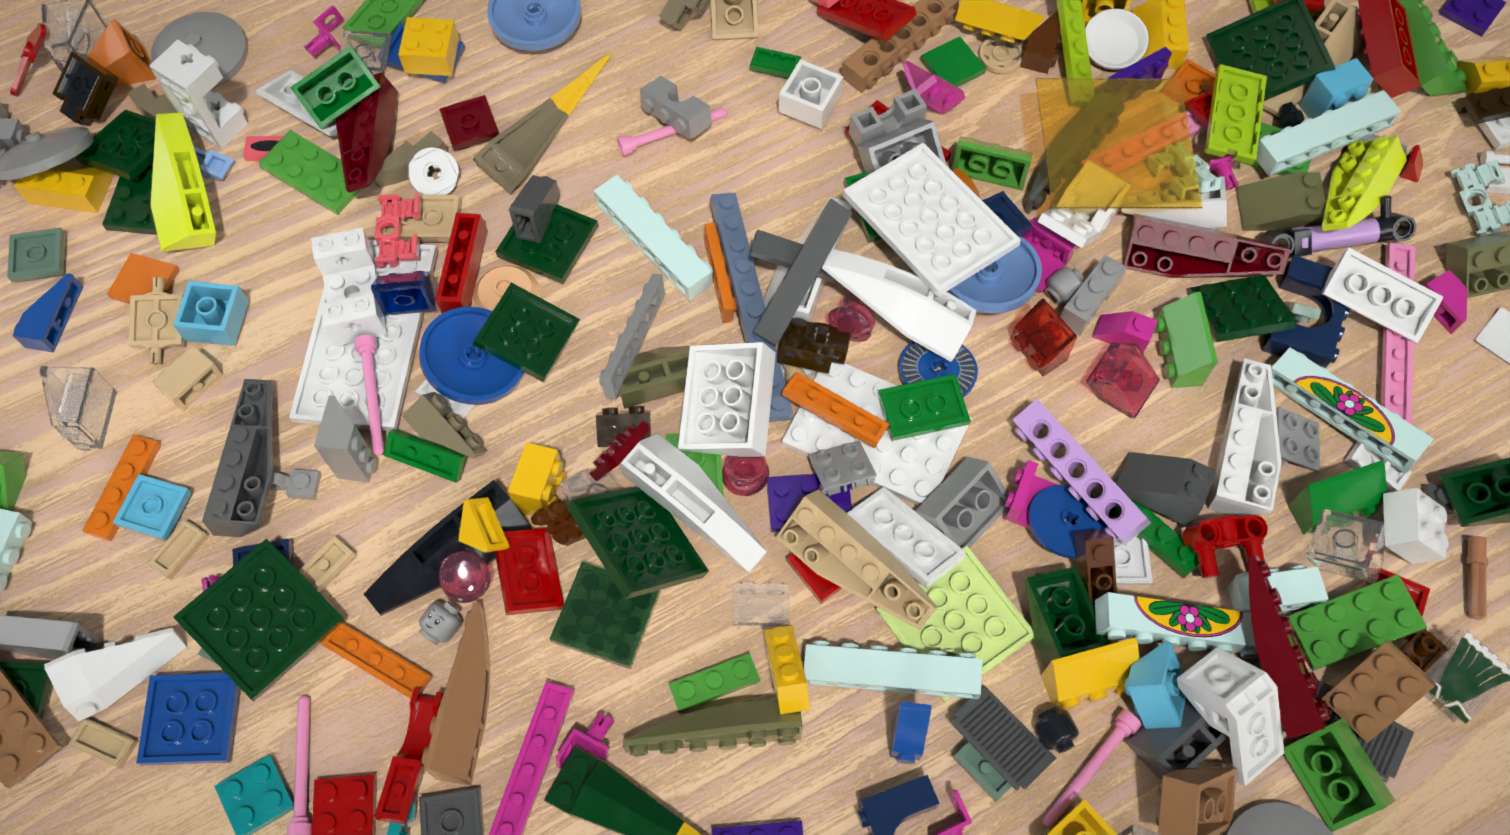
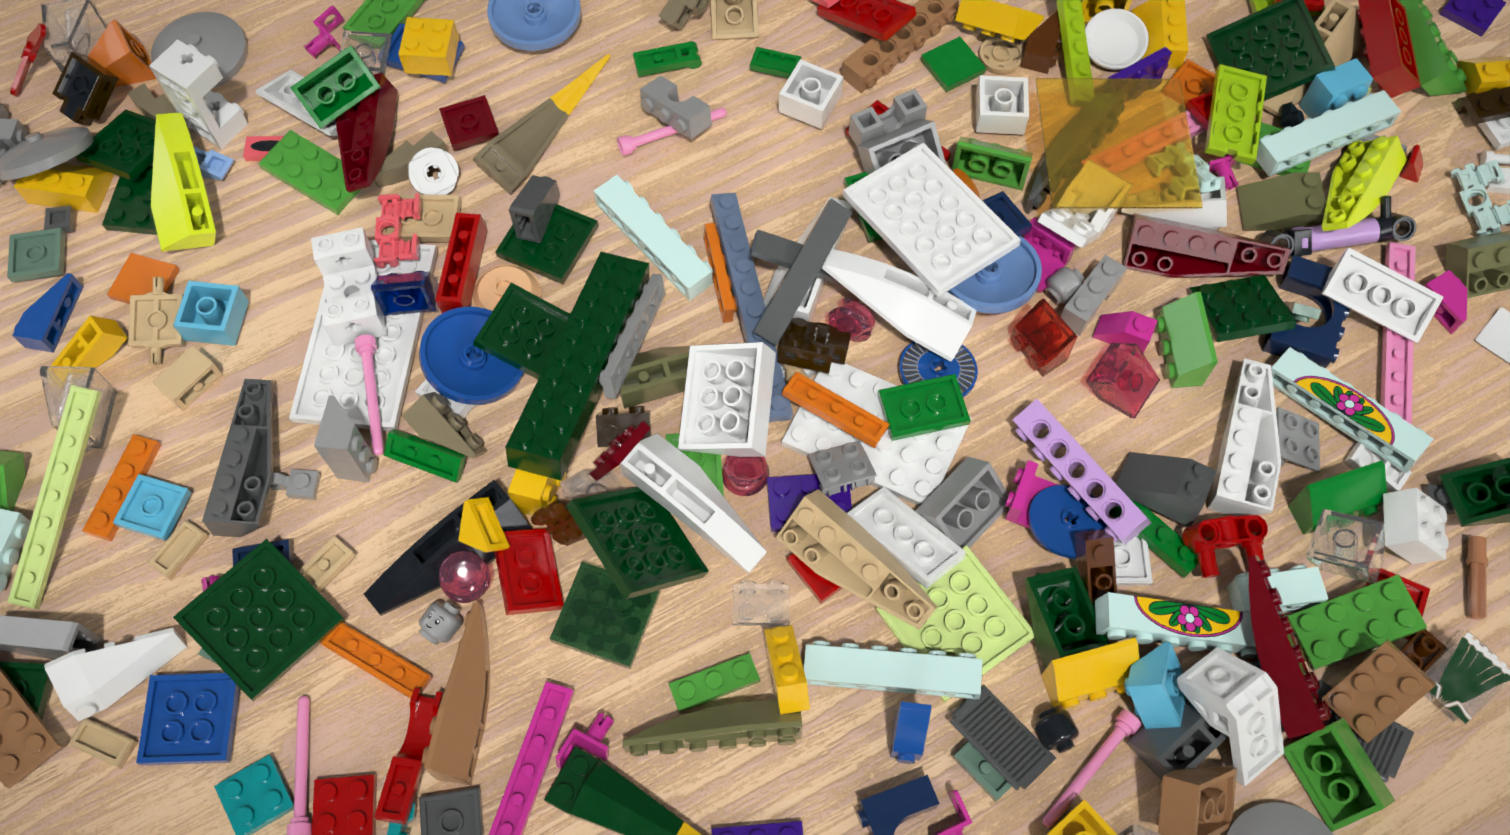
(54, 497): none -> yellowish green tile
(60, 217): none -> dark grey plate
(92, 344): none -> yellow slope
(570, 379): none -> dark green brick
(667, 58): none -> green plate
(934, 91): dark pink bracket -> none
(1002, 105): none -> white brick

